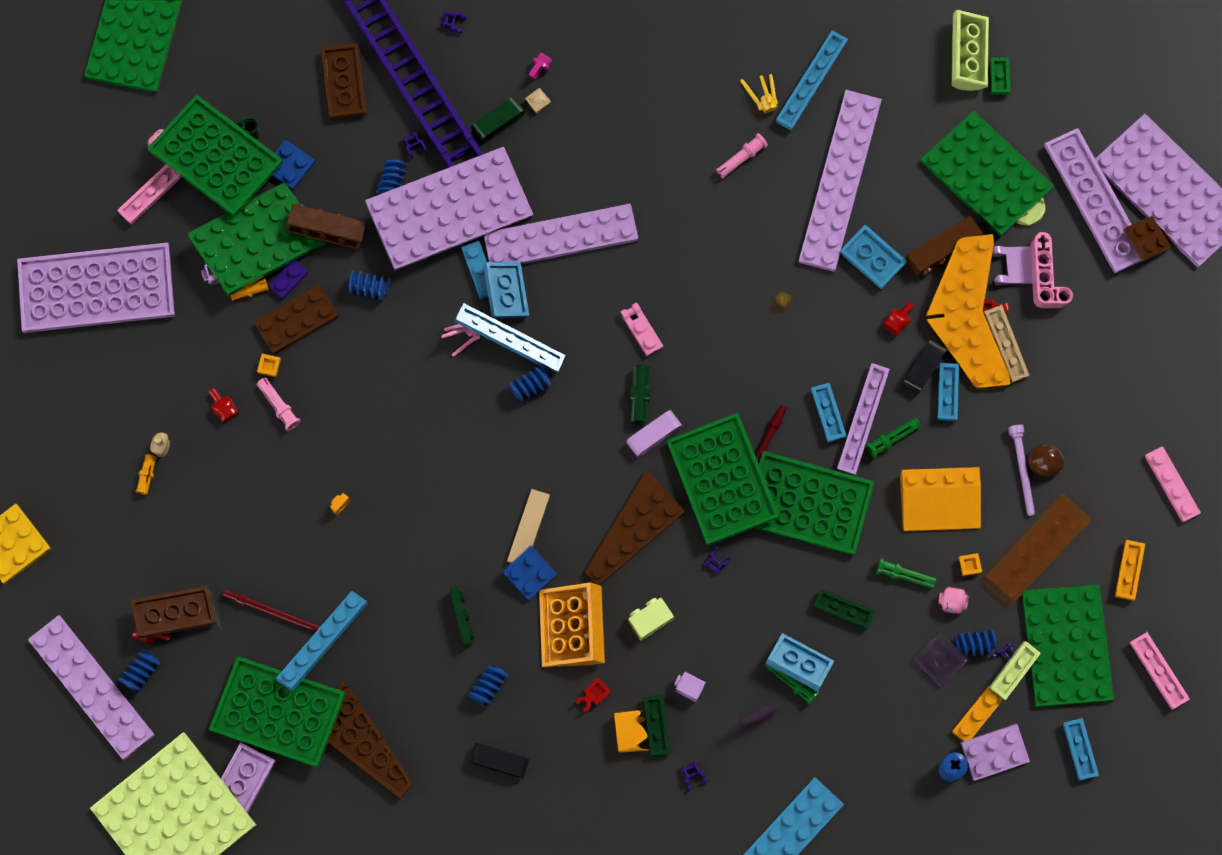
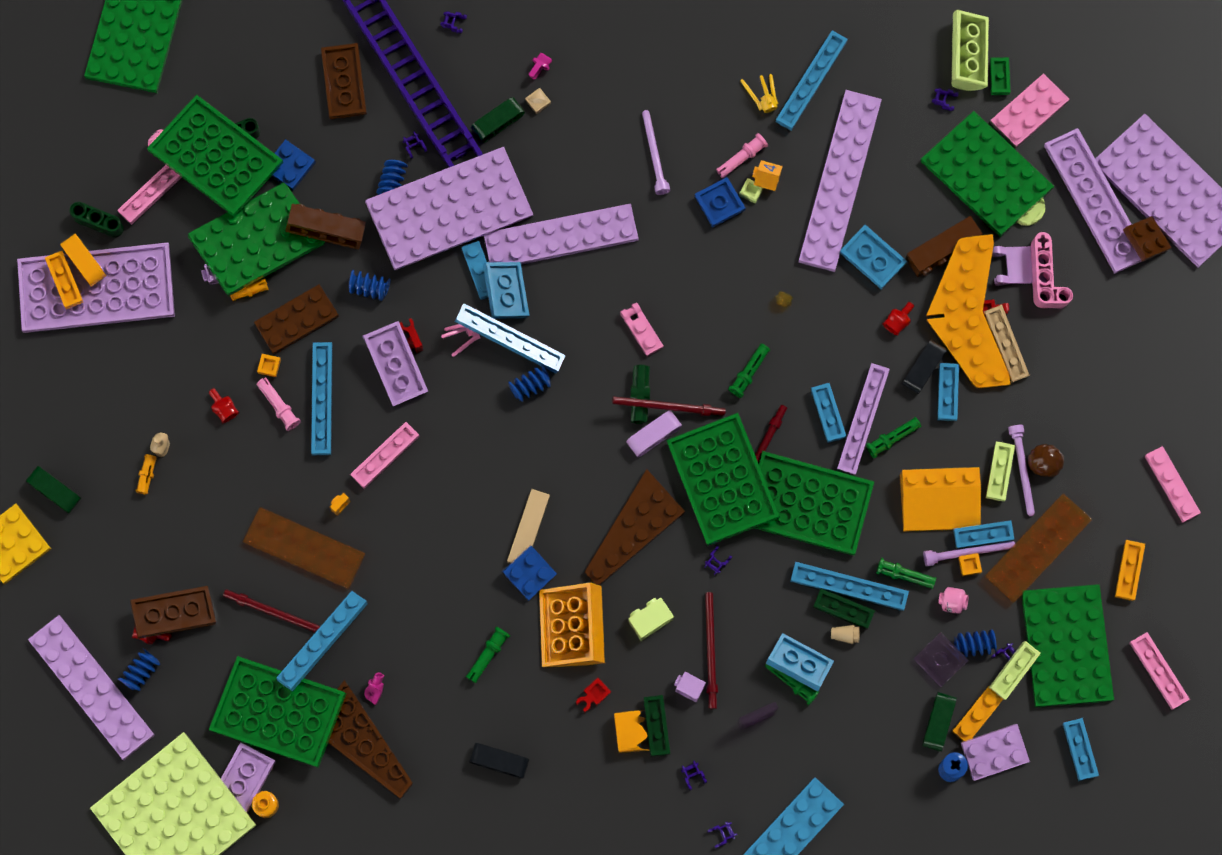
(53, 489): none -> dark green beam
(64, 280): none -> light orange plate
(83, 260): none -> light orange beam
(90, 213): none -> dark green beam
(265, 804): none -> light orange head
(288, 279): dark purple plate -> none
(304, 548): none -> clear orange plate
(321, 398): none -> dark azure plate
(375, 688): none -> dark pink piece
(384, 455): none -> bright pink plate
(395, 363): none -> lavender plate
(413, 340): none -> red plate
(462, 616): dark green plate -> none
(488, 685): blue piece -> none
(492, 646): none -> green pin
(662, 186): none -> lavender piece
(705, 409): none -> dark red bar
(711, 688): none -> dark red bar
(719, 202): none -> blue plate
(732, 835): none -> dark purple piece
(744, 378): none -> green pin
(750, 191): none -> yellowish green tile
(767, 175): none -> light orange brick
(846, 634): none -> tan cone
(849, 586): none -> dark azure plate
(931, 558): none -> lavender piece
(936, 101): none -> dark purple piece
(939, 721): none -> dark green beam
(983, 534): none -> dark azure plate
(1000, 471): none -> yellowish green plate
(1029, 111): none -> bright pink plate

